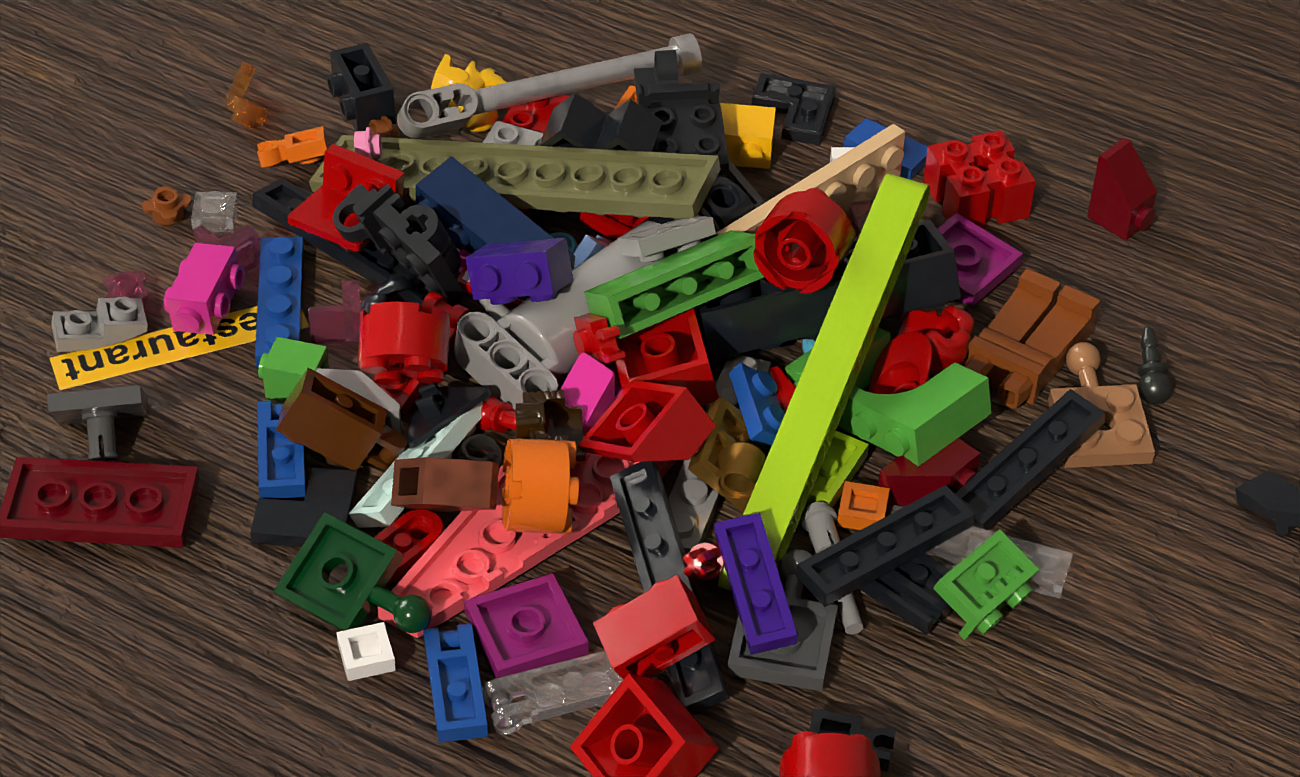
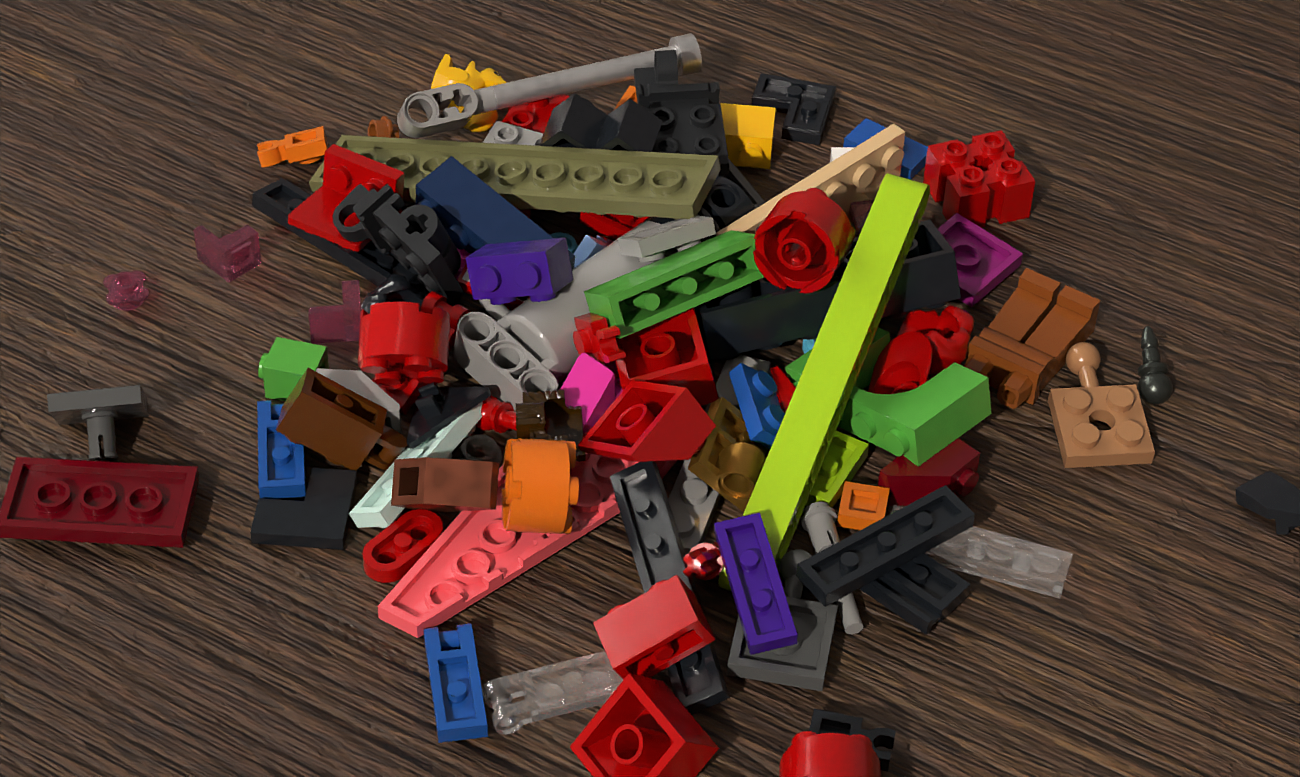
(110, 324): light grey slope -> none
(153, 350): yellow sticker -> none
(166, 205): dark orange plate -> none
(204, 288): dark pink brick -> none
(215, 211): clear plate -> none
(244, 111): clear orange plate -> none
(279, 292): blue plate -> none
(360, 86): black brick -> none
(366, 651): white plate -> none
(368, 144): bright pink plate -> none
(369, 571): dark green plate -> none
(526, 626): magenta plate -> none
(986, 582): bright green bracket -> none
(1030, 458): black plate -> none
(1122, 192): dark red slope -> none

